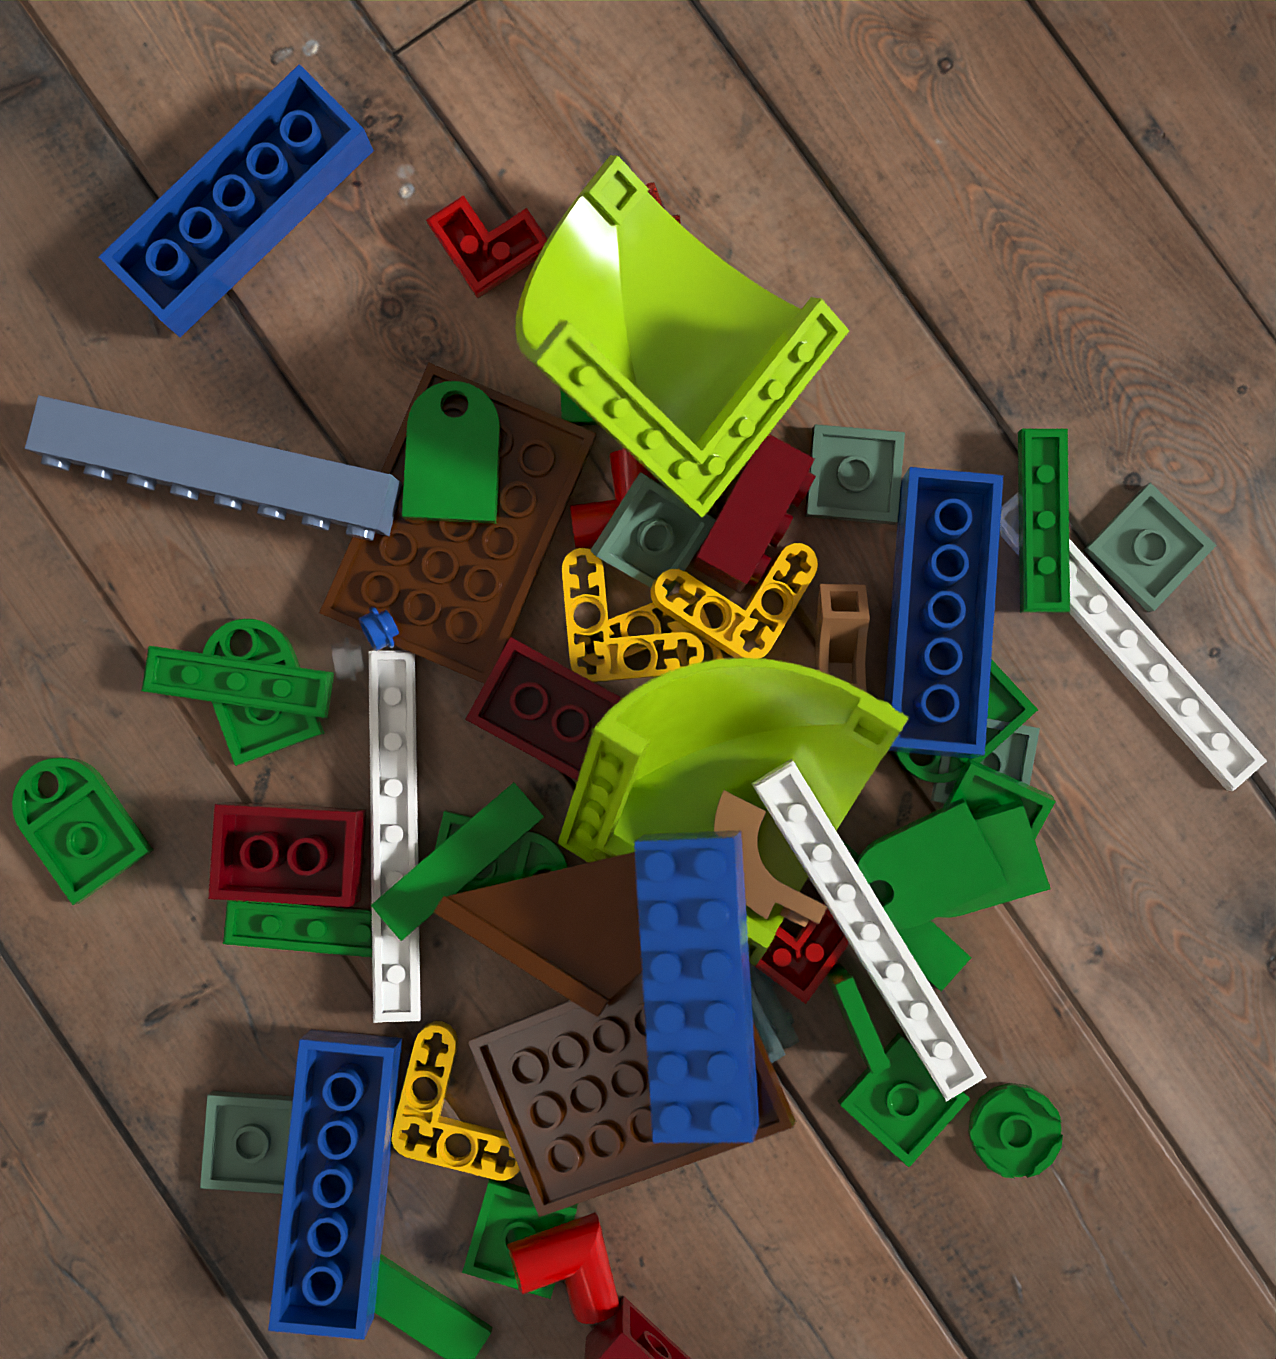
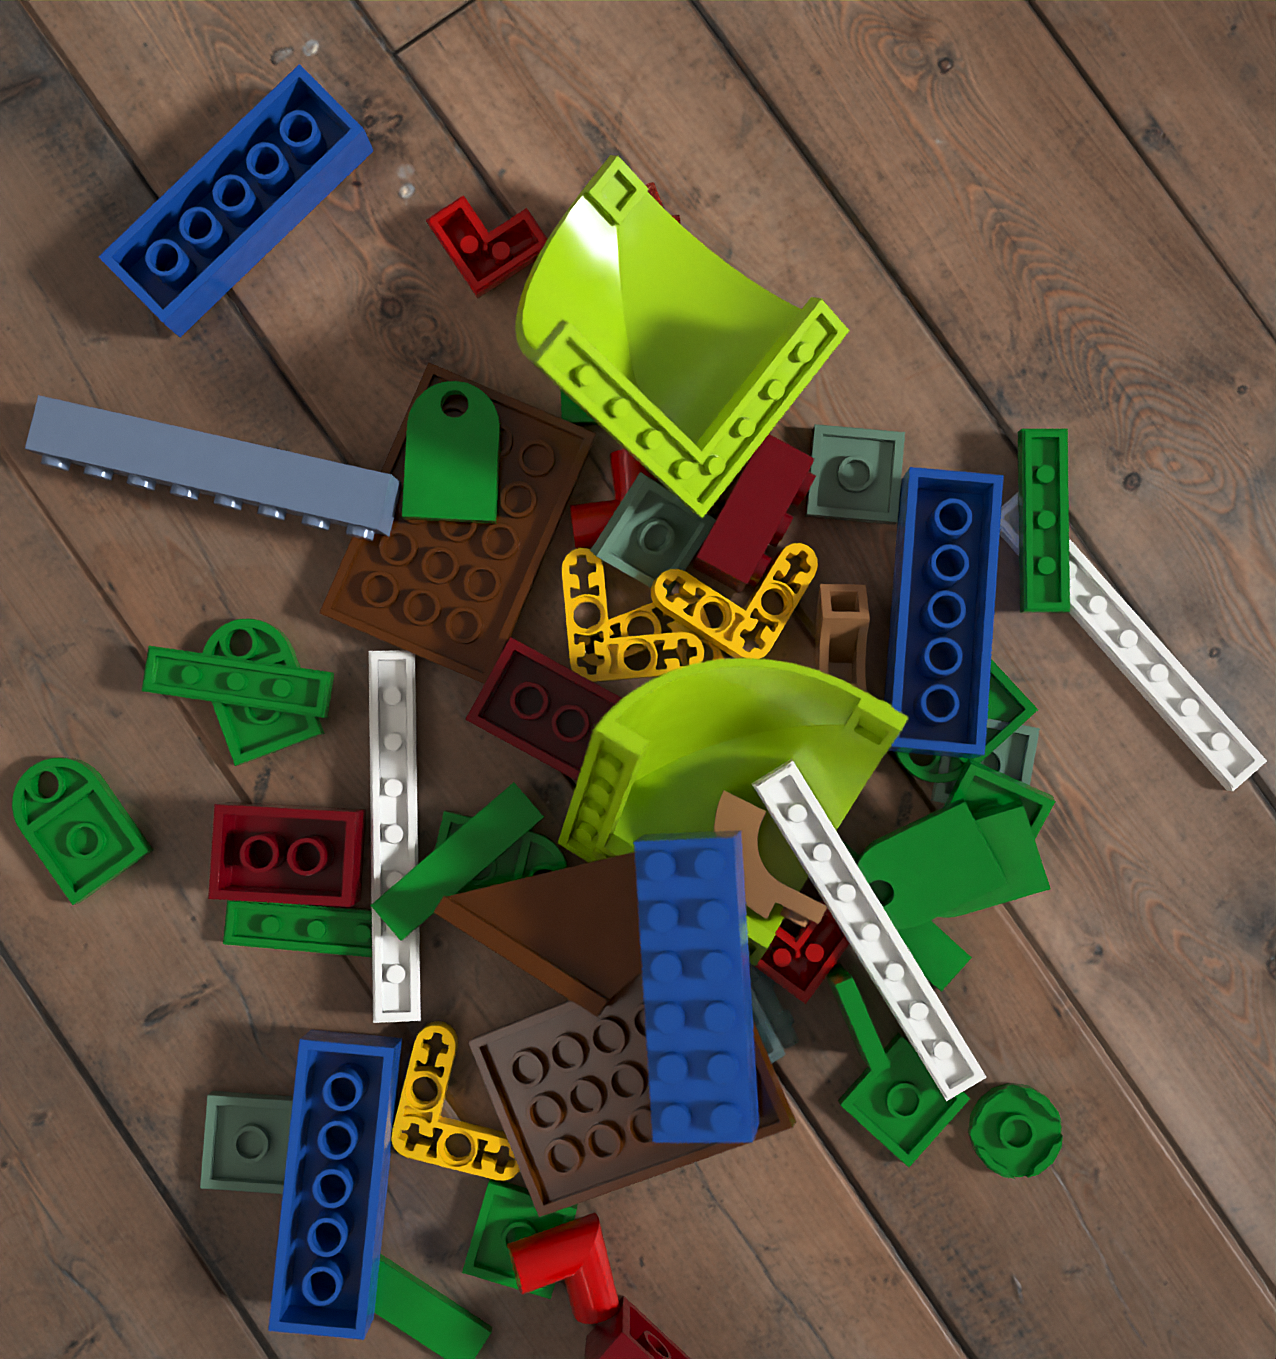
(347, 659): clear plate -> none
(378, 628): blue plate -> none
(1149, 547): sand green tile -> none

